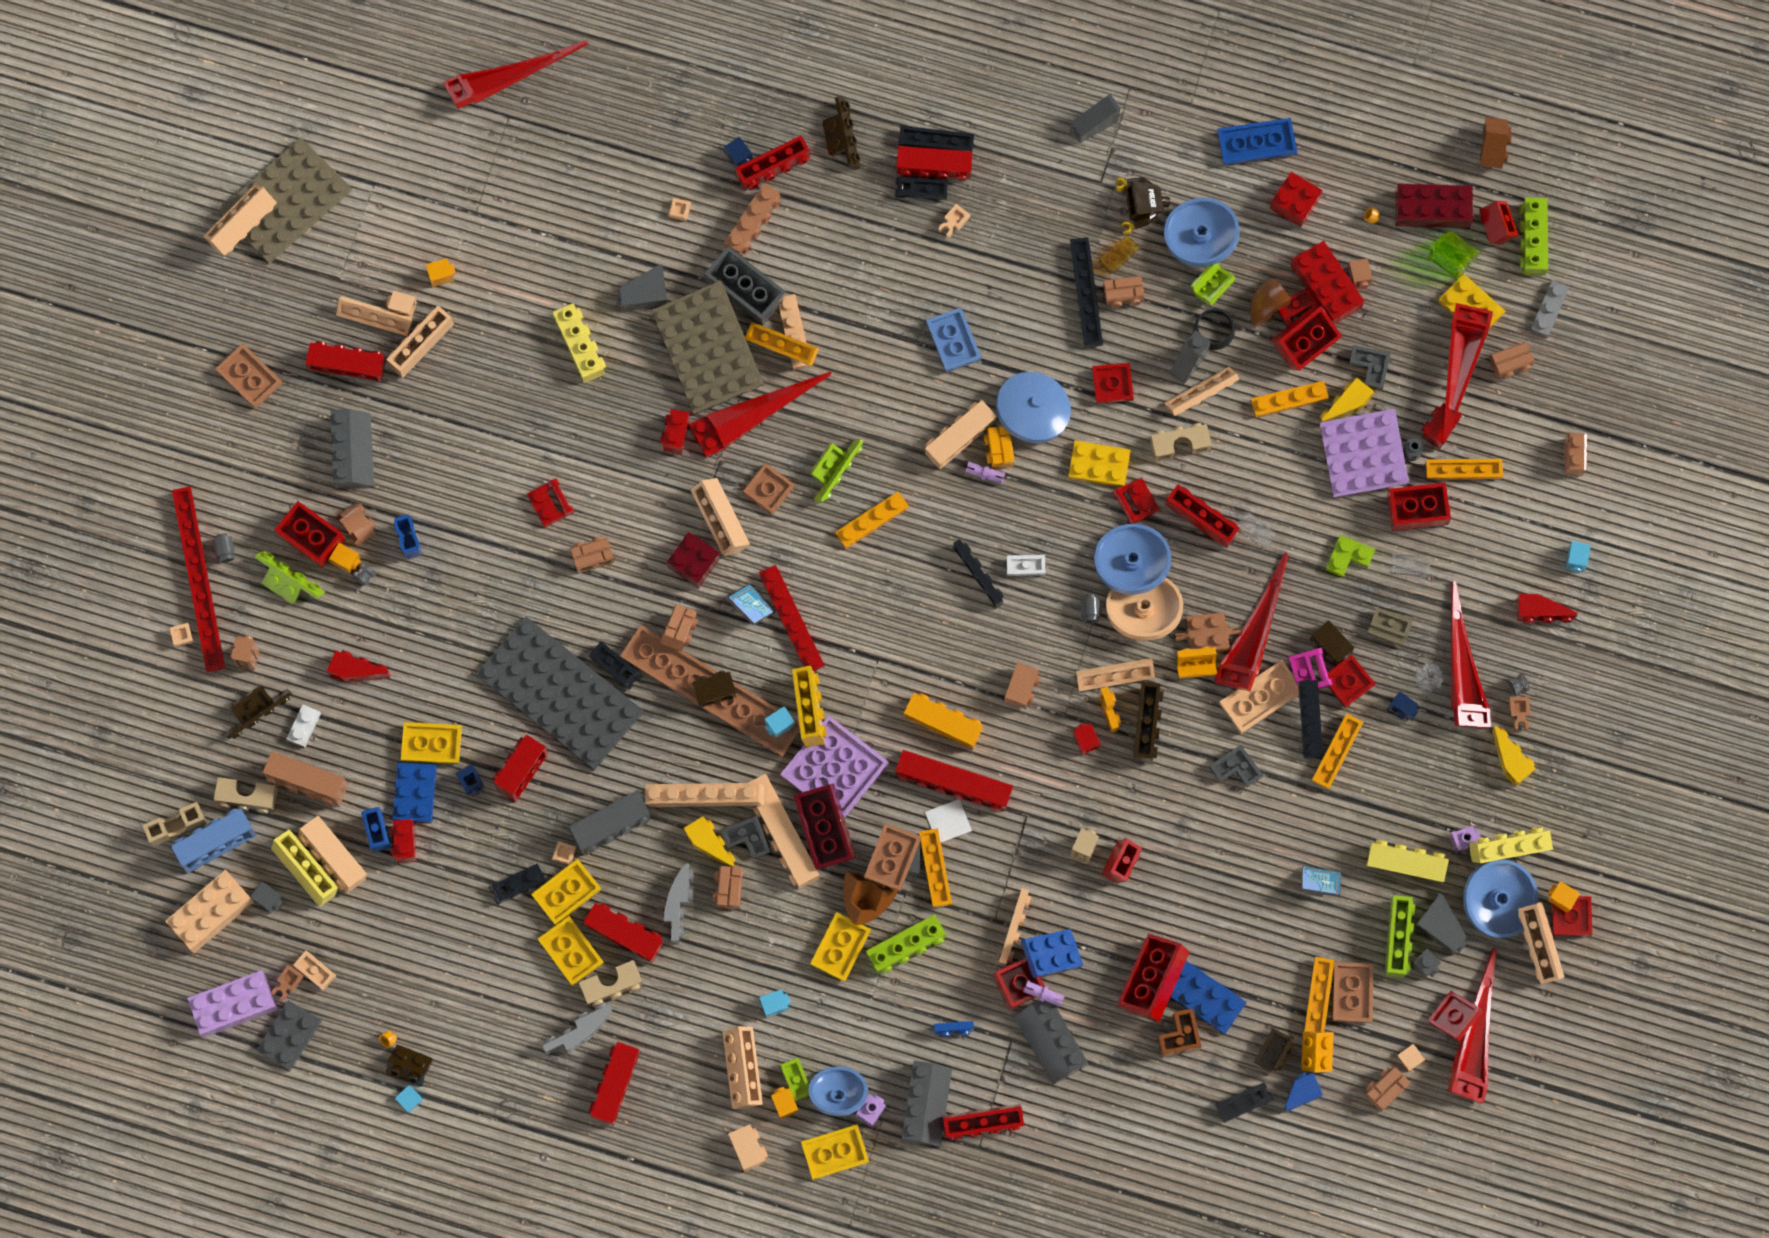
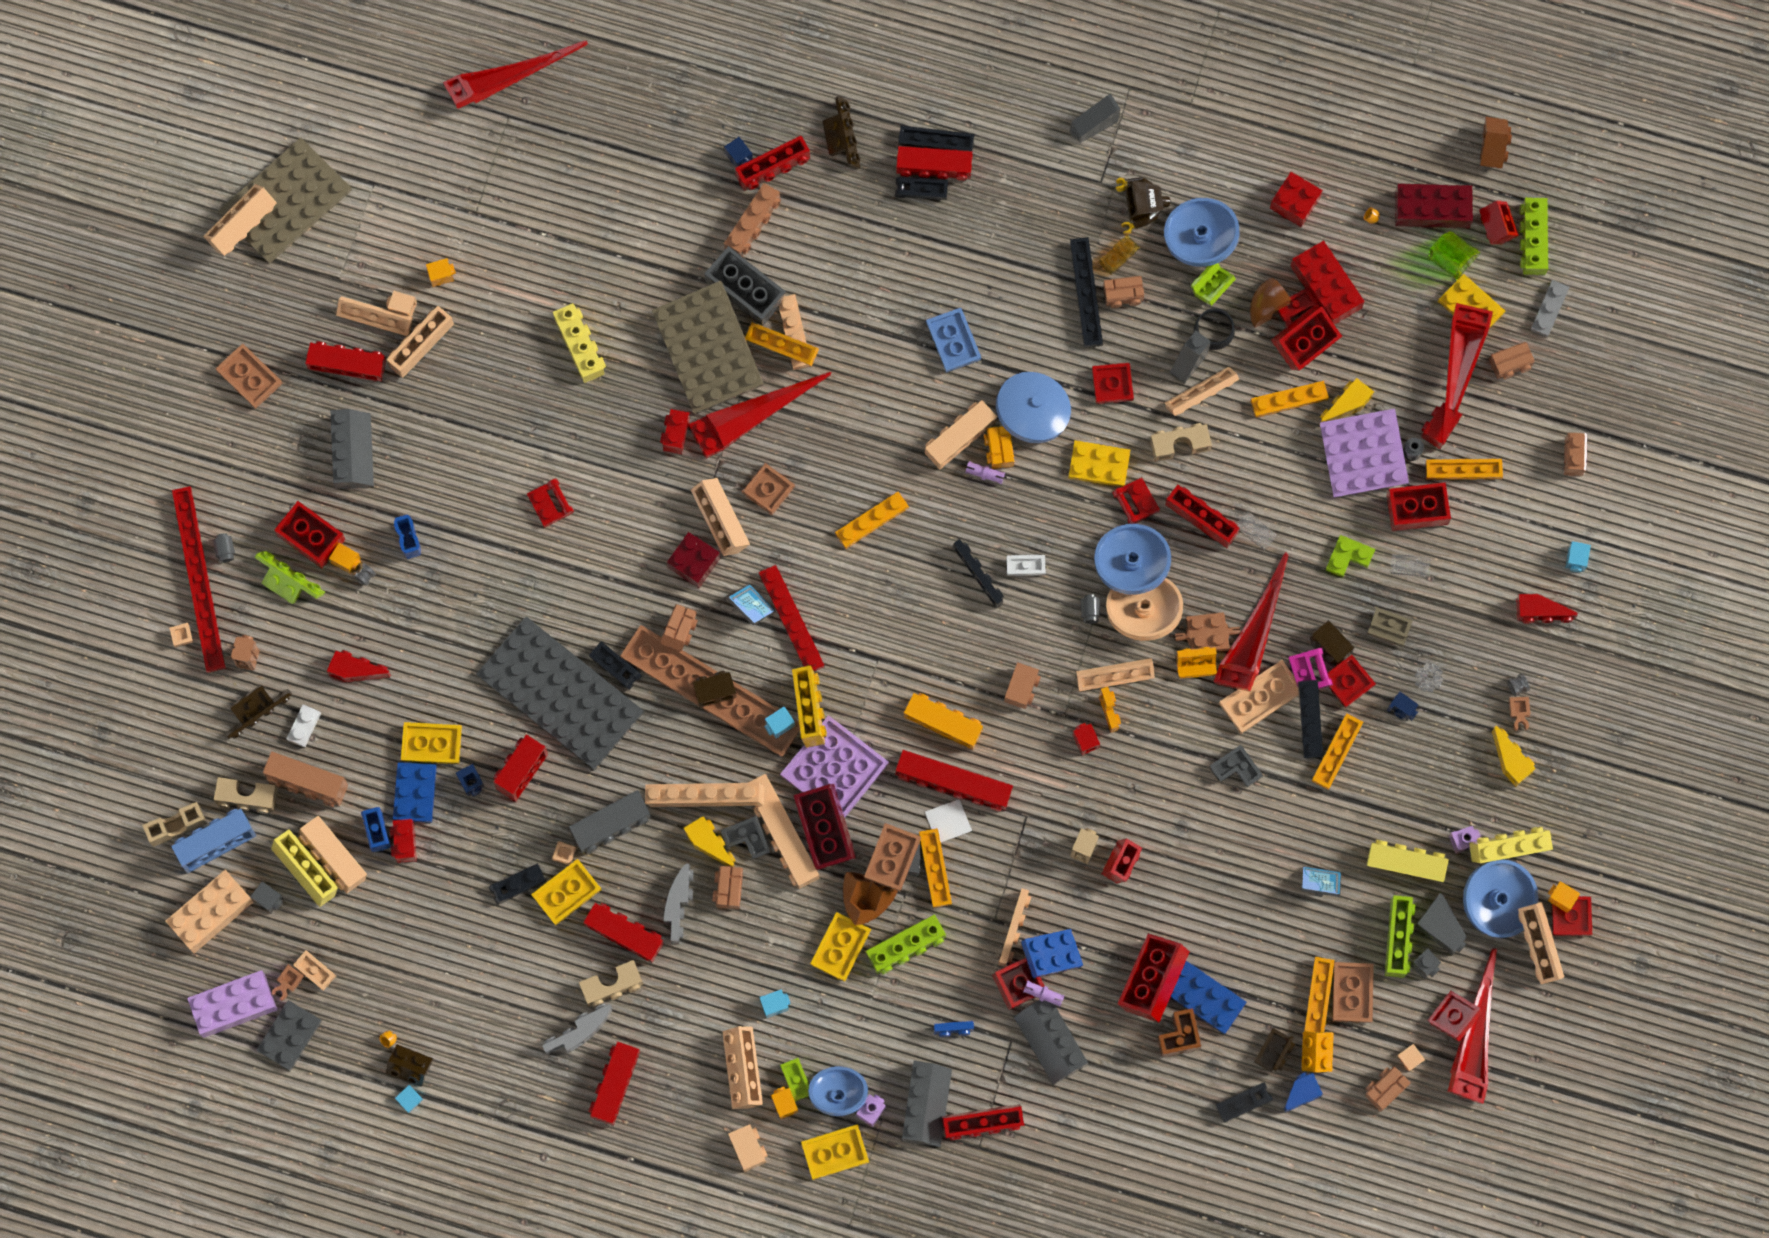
(356, 523): nougat cylinder -> none
(570, 951): yellow plate -> none
(592, 554): nougat brick -> none
(644, 291): dark grey slope -> none
(679, 209): light nougat tile -> none
(831, 467): lime bracket -> none
(955, 219): light nougat plate -> none
(1146, 723): dark brown brick -> none
(1257, 141): blue plate -> none
(1360, 273): nougat brick -> none
(1374, 361): dark grey plate -> none
(1466, 689): red plate -> none

